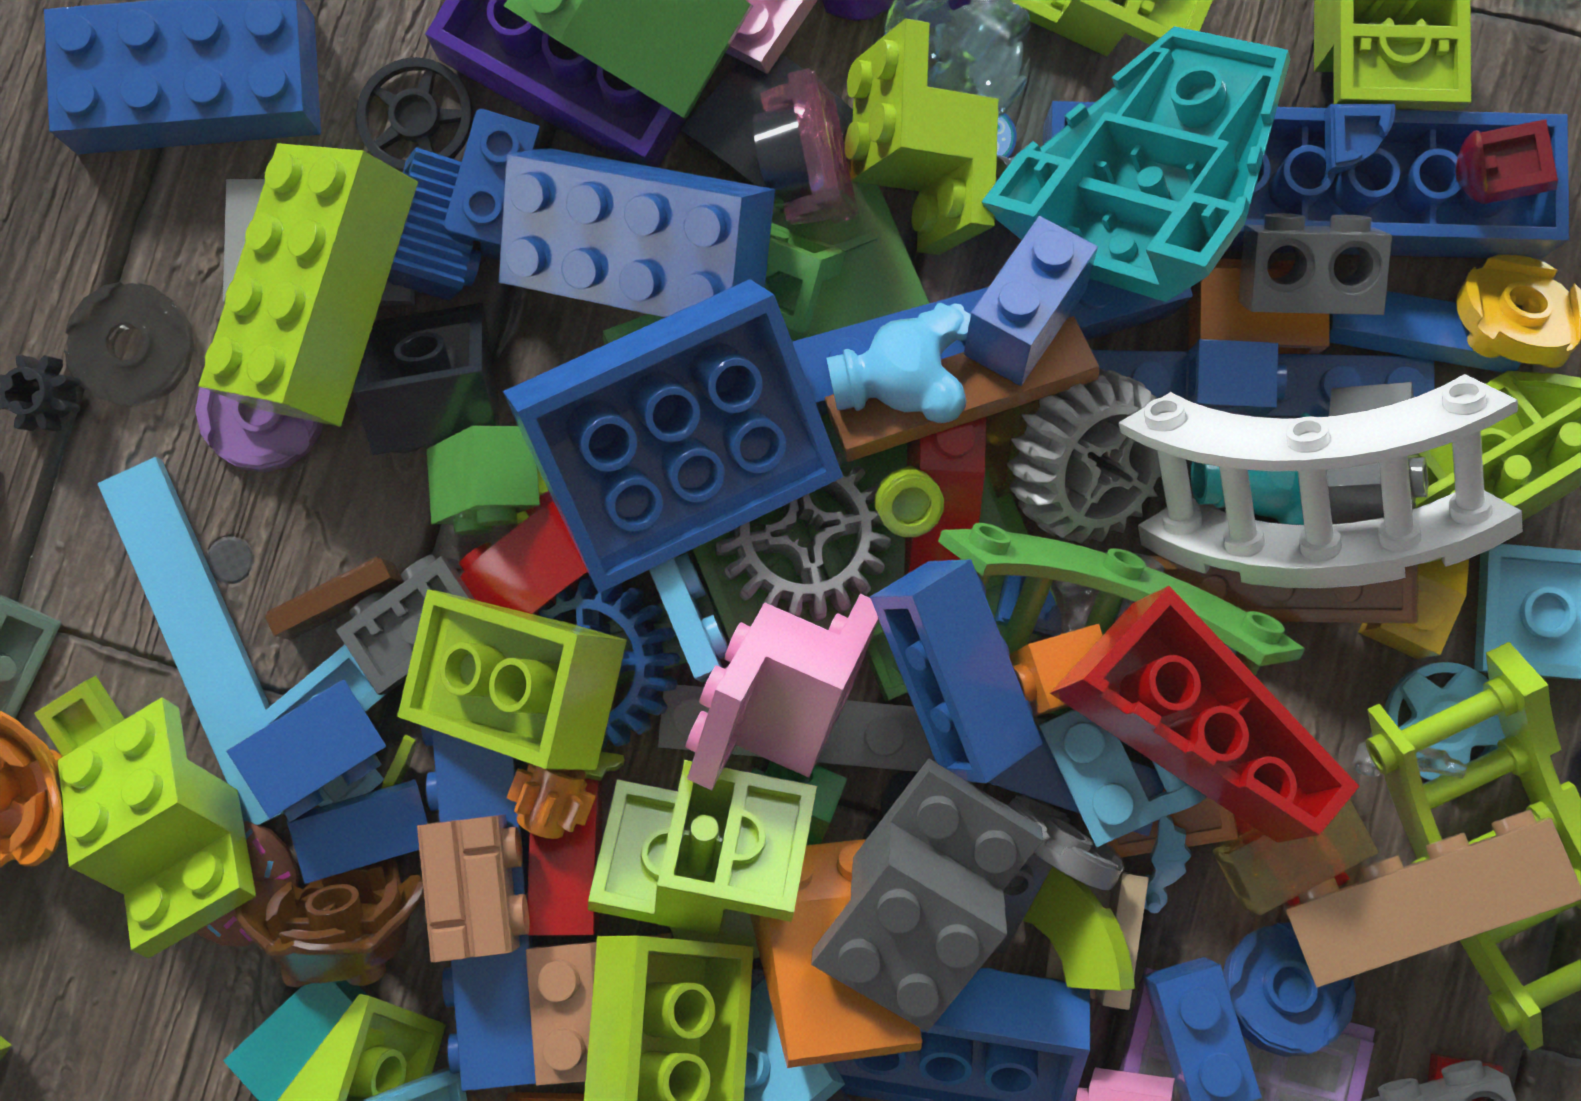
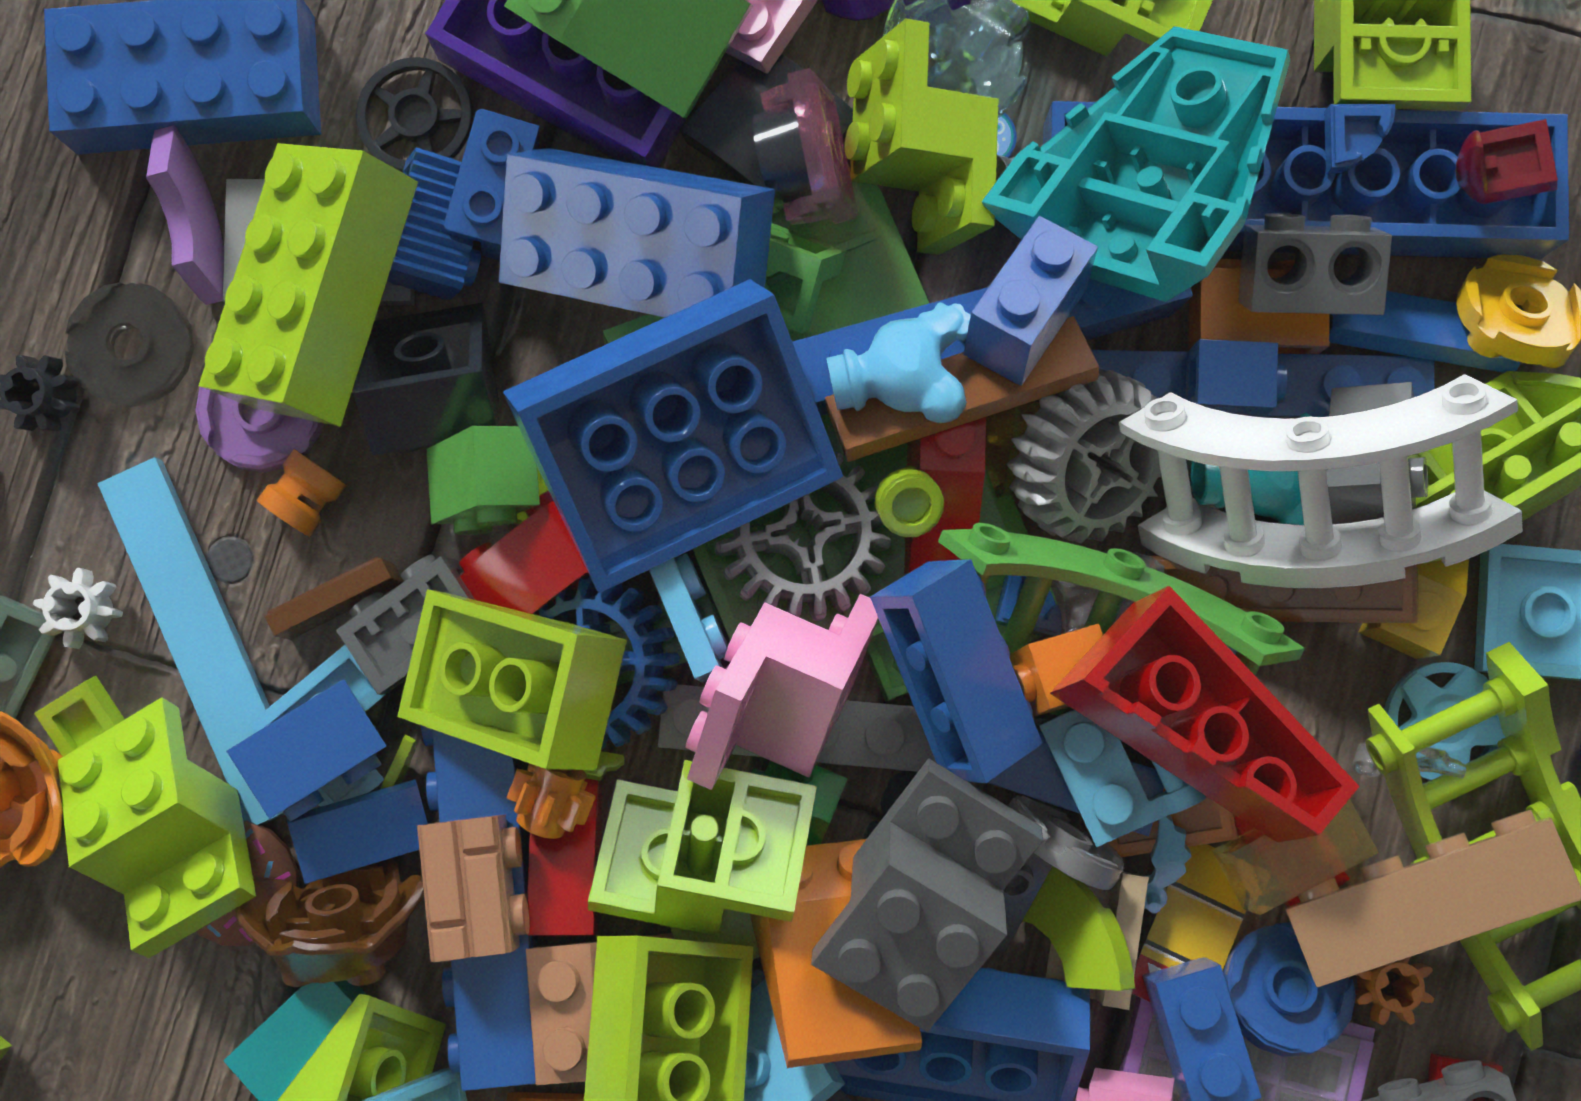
(60, 606): none -> white gear
(189, 214): none -> medium lavender tile
(301, 493): none -> orange wheel
(1195, 922): none -> yellow sticker
(1407, 990): none -> orange gear

